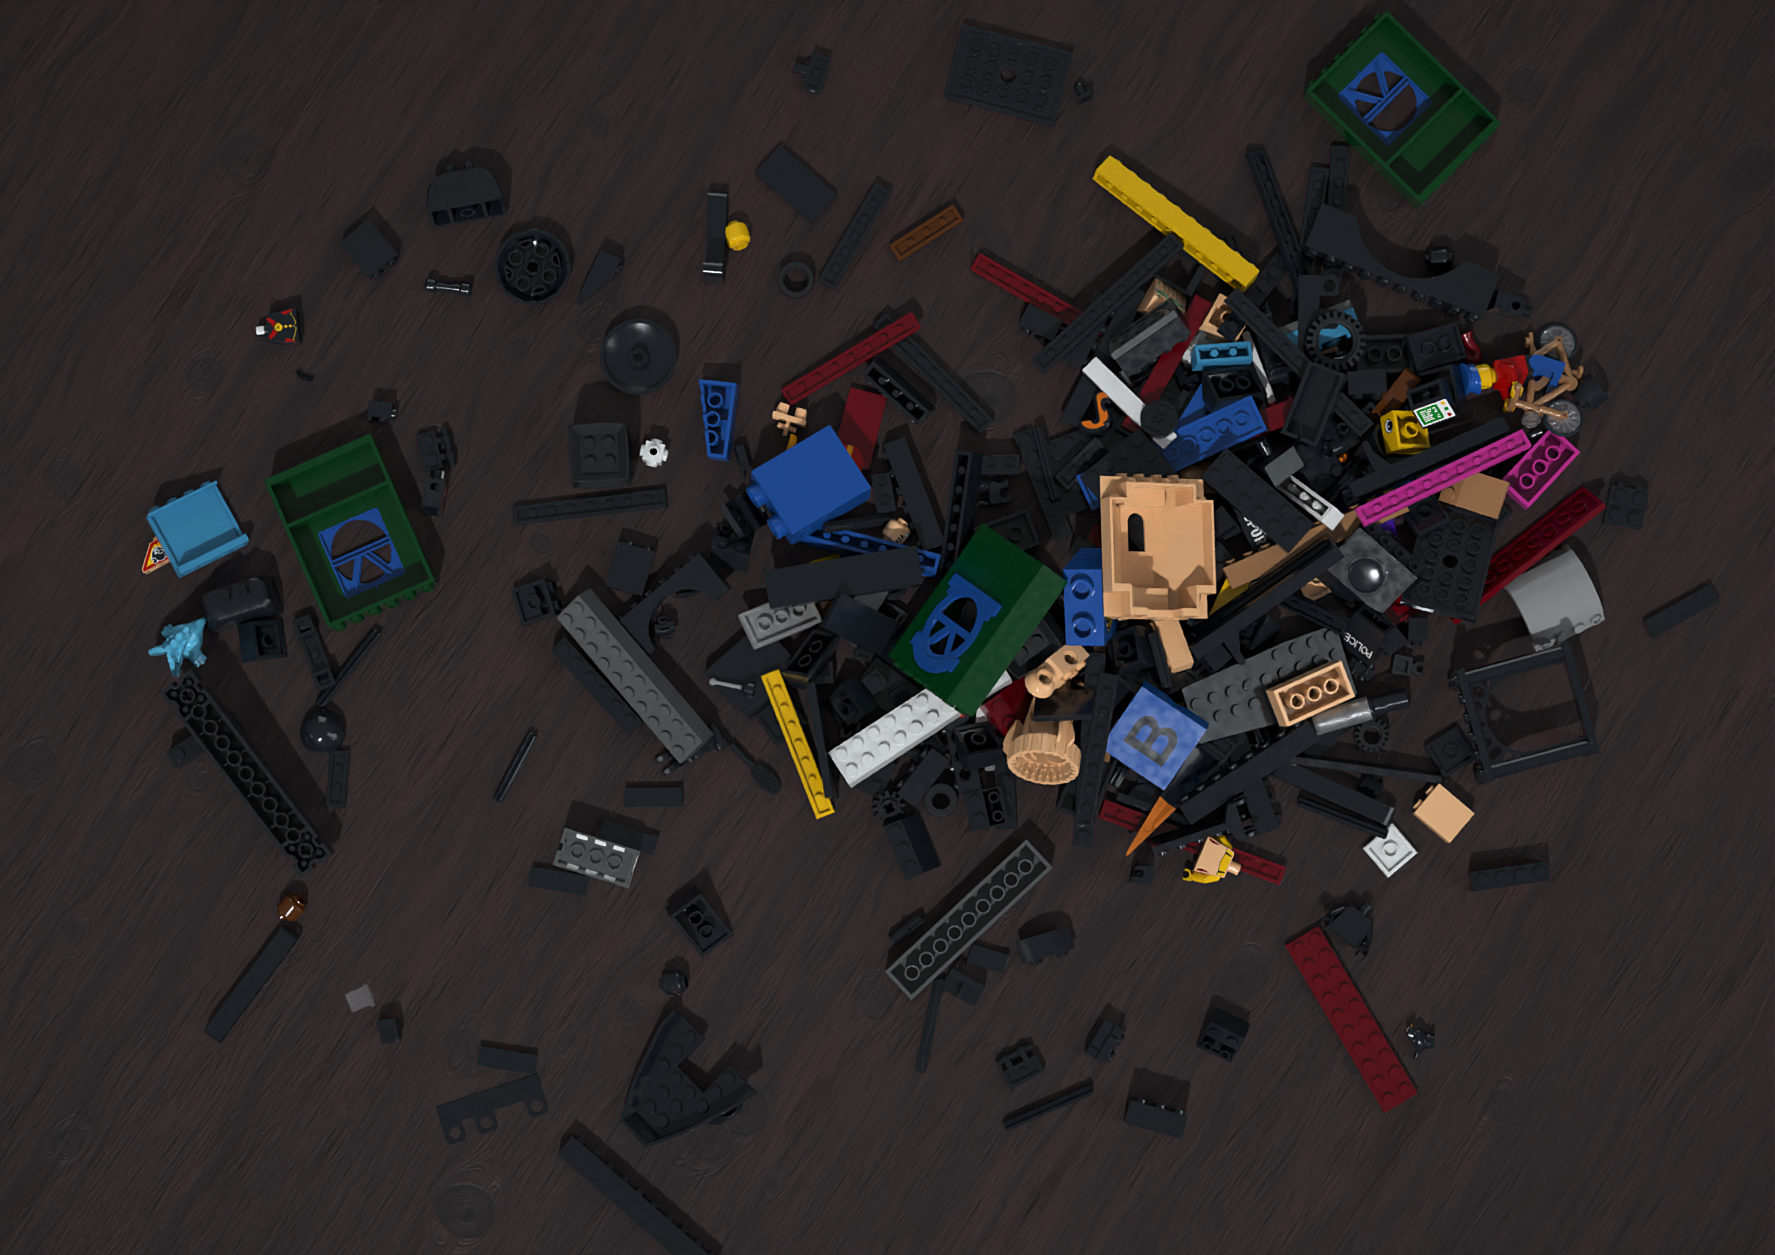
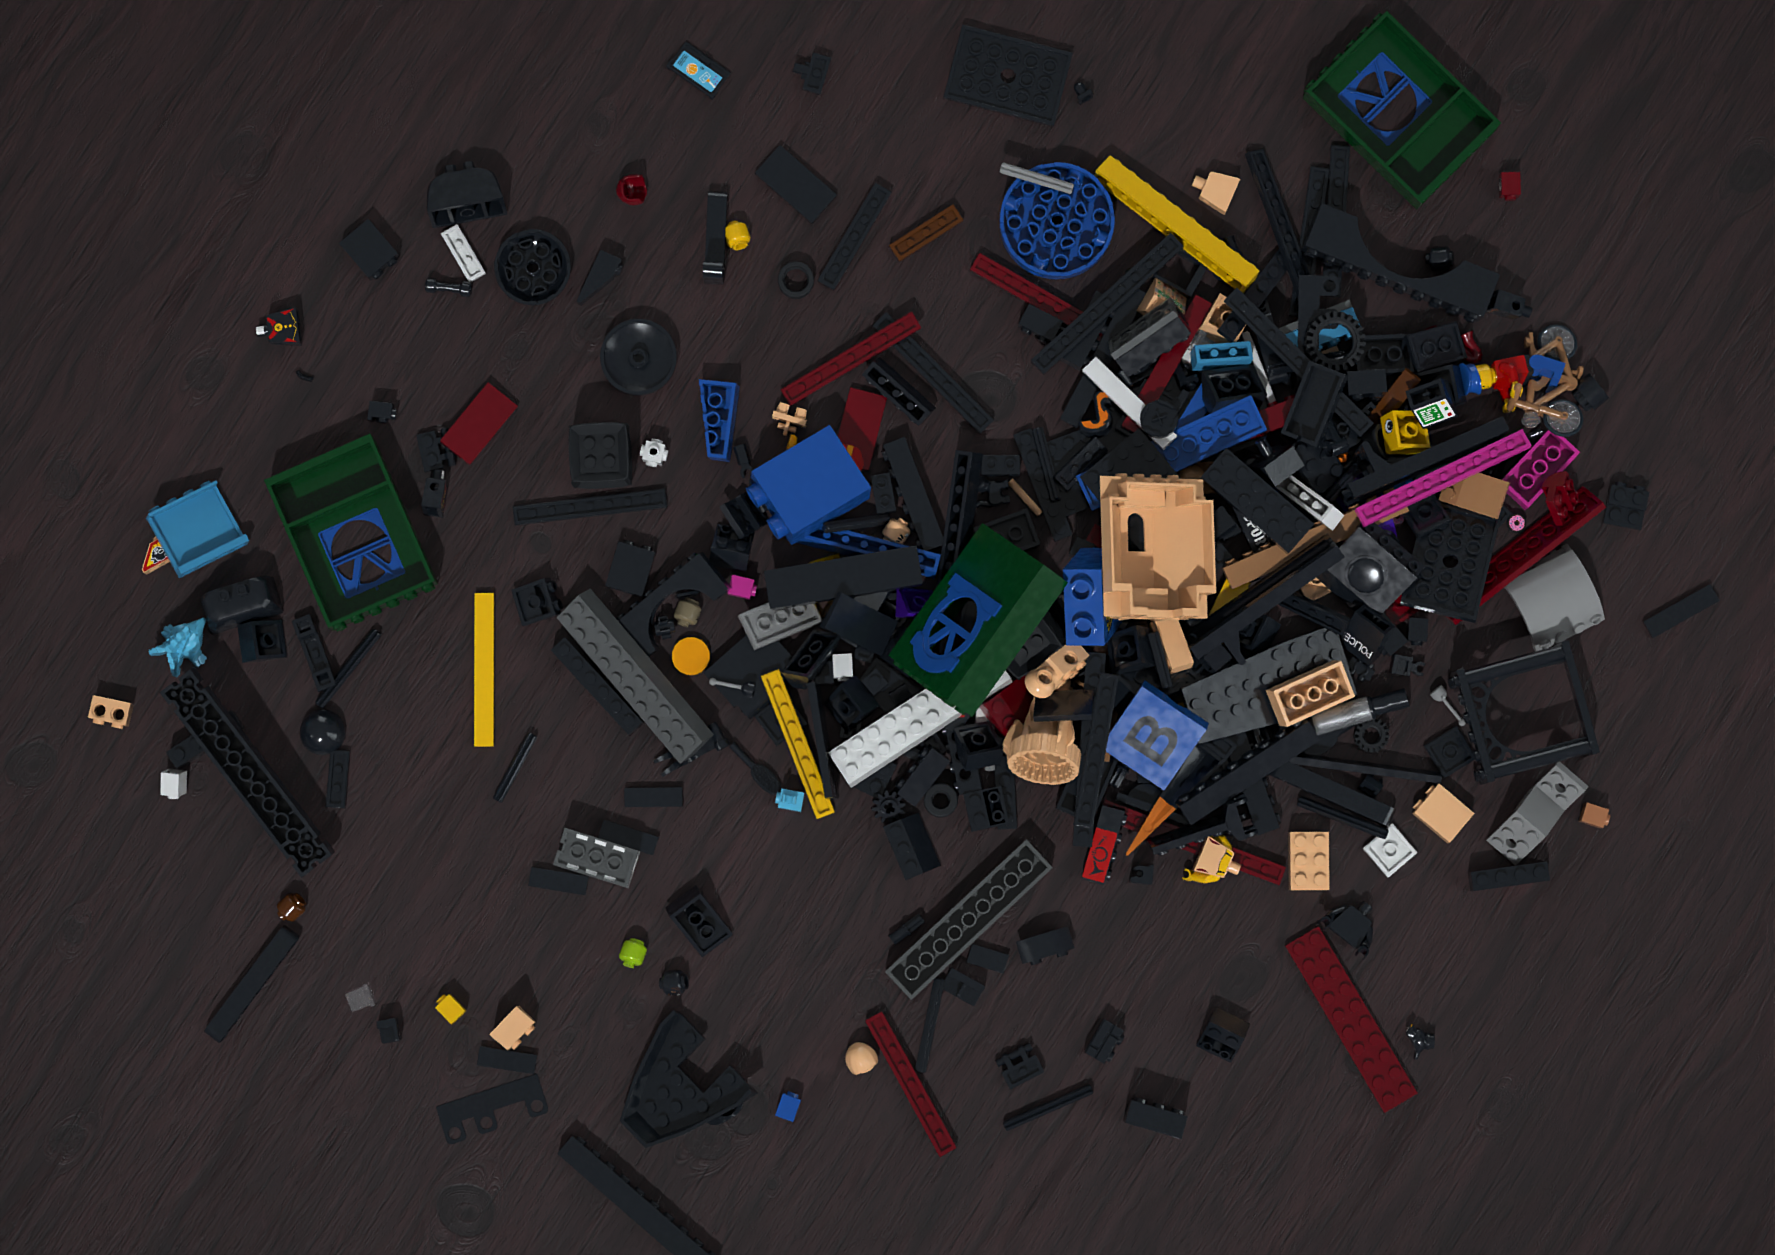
(111, 707): none -> light nougat brick
(173, 783): none -> white brick
(450, 1008): none -> yellow brick
(463, 253): none -> white tile
(478, 423): none -> dark red tile
(484, 670): none -> yellow tile
(513, 1028): none -> light nougat slope
(632, 189): none -> dark red hair
(632, 952): none -> lime head
(687, 612): none -> dark tan head
(690, 656): none -> light orange tile
(697, 72): none -> door
(742, 587): none -> dark pink brick
(788, 1106): none -> blue brick
(790, 800): none -> medium azure brick
(842, 667): none -> white brick
(860, 1058): none -> light nougat hair
(910, 601): none -> dark purple slope
(910, 1084): none -> dark red plate
(1026, 499): none -> light nougat piece
(1036, 178): none -> light grey axle
(1064, 248): none -> blue brick
(1103, 844): none -> brick
(1216, 190): none -> light nougat torso
(1308, 860): none -> light nougat brick
(1439, 694): none -> light grey hinge
(1509, 185): none -> dark red brick
(1516, 523): none -> tile
(1537, 813): none -> light grey bracket
(1560, 496): none -> dark red brick
(1594, 815): none -> nougat brick

